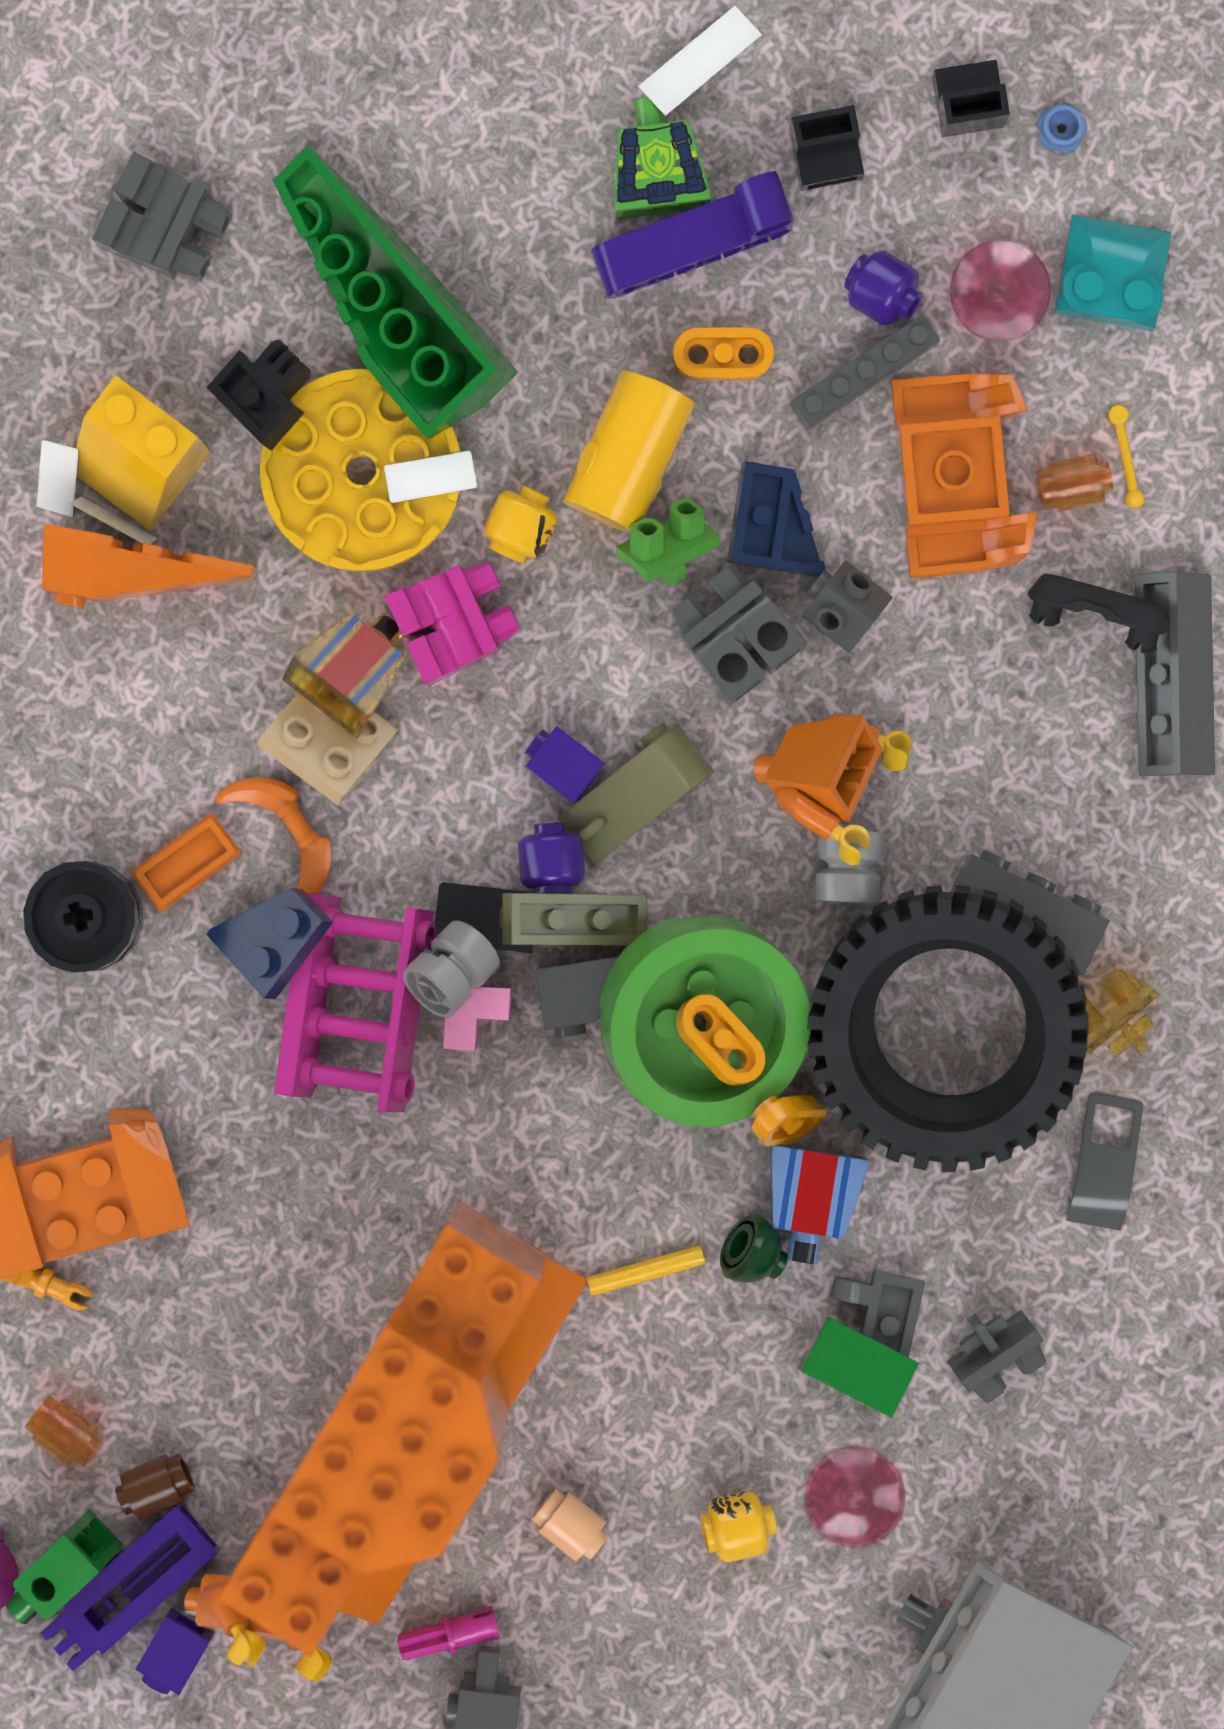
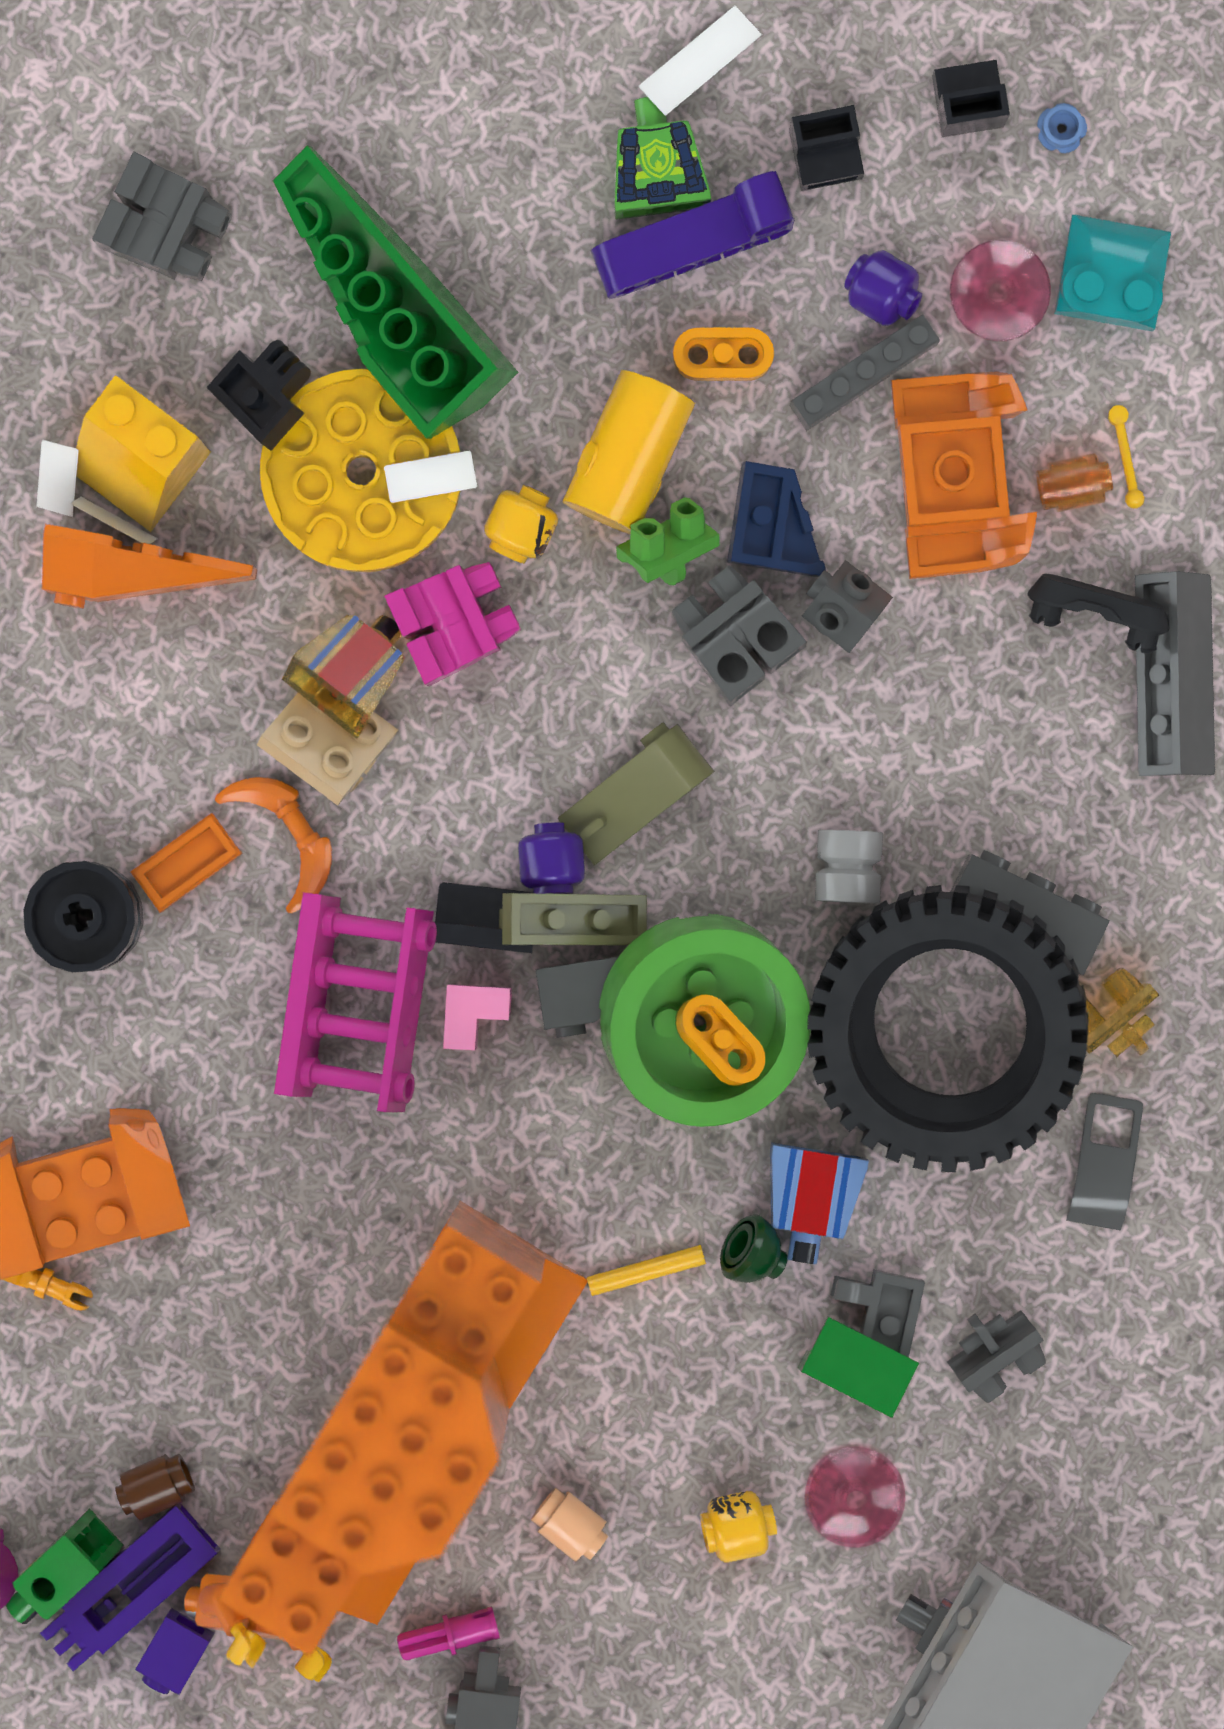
(64, 1432): clear orange brick -> none
(272, 939): dark blue wing -> none
(455, 965): light grey wheel -> none
(563, 763): dark purple brick -> none
(787, 1119): light orange plate -> none
(824, 772): orange torso -> none

